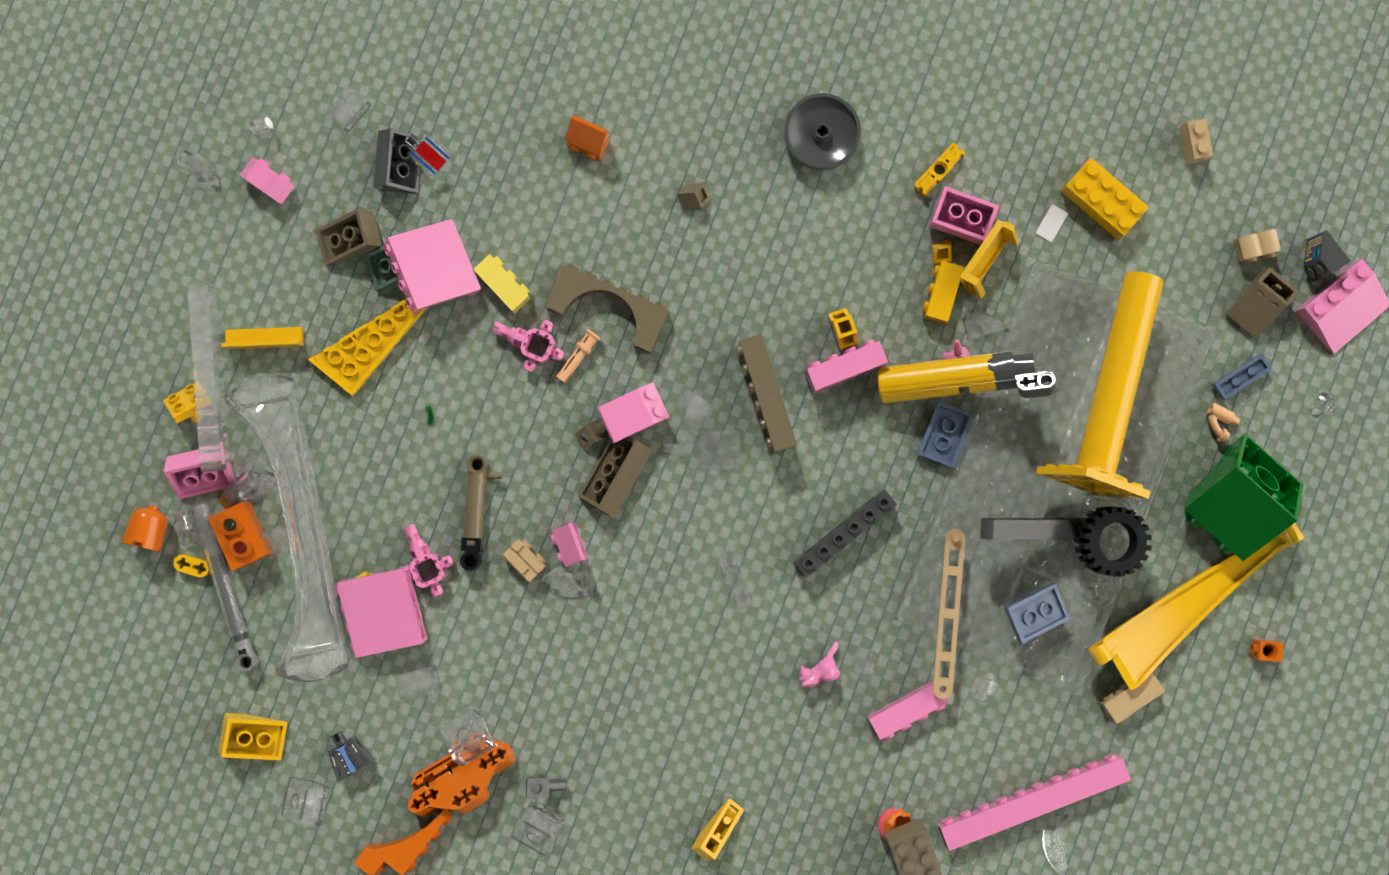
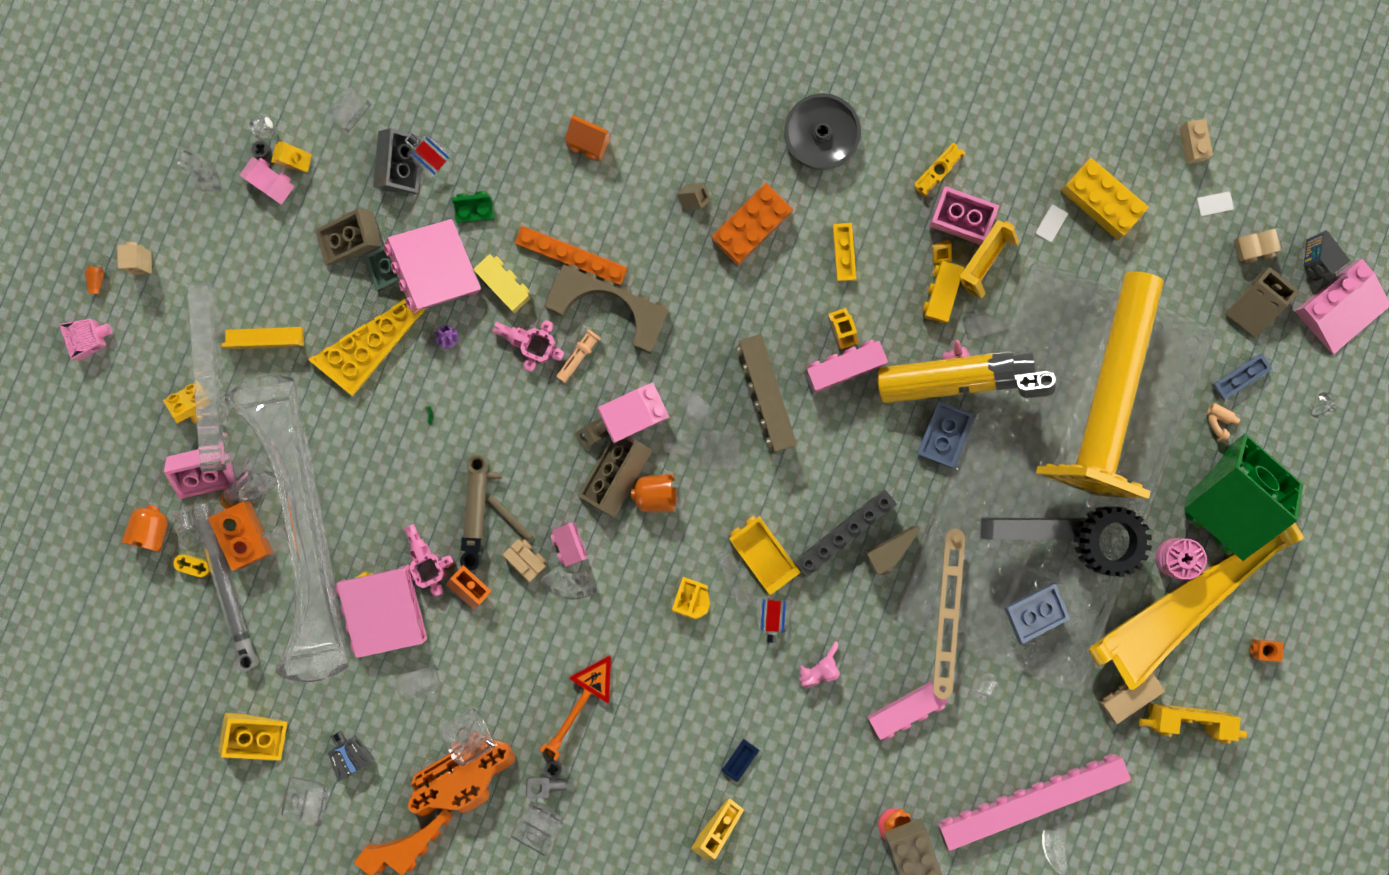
(84, 337): none -> bright pink torso
(94, 279): none -> orange cone
(134, 258): none -> tan brick
(255, 150): none -> dark grey bush
(291, 157): none -> yellow brick
(446, 336): none -> medium lavender gear
(468, 587): none -> orange brick
(473, 207): none -> green bracket
(509, 517): none -> dark tan bar
(557, 772): none -> dark grey bush
(570, 254): none -> orange plate
(595, 681): none -> piece
(655, 493): none -> orange cylinder
(691, 599): none -> yellow slope
(740, 760): none -> dark blue tile
(752, 224): none -> orange brick
(763, 554): none -> yellow panel
(772, 616): none -> torso
(844, 252): none -> yellow plate
(889, 552): none -> dark tan slope
(1170, 555): none -> bright pink wheel
(1215, 203): none -> white sticker
(1218, 724): none -> yellow brick

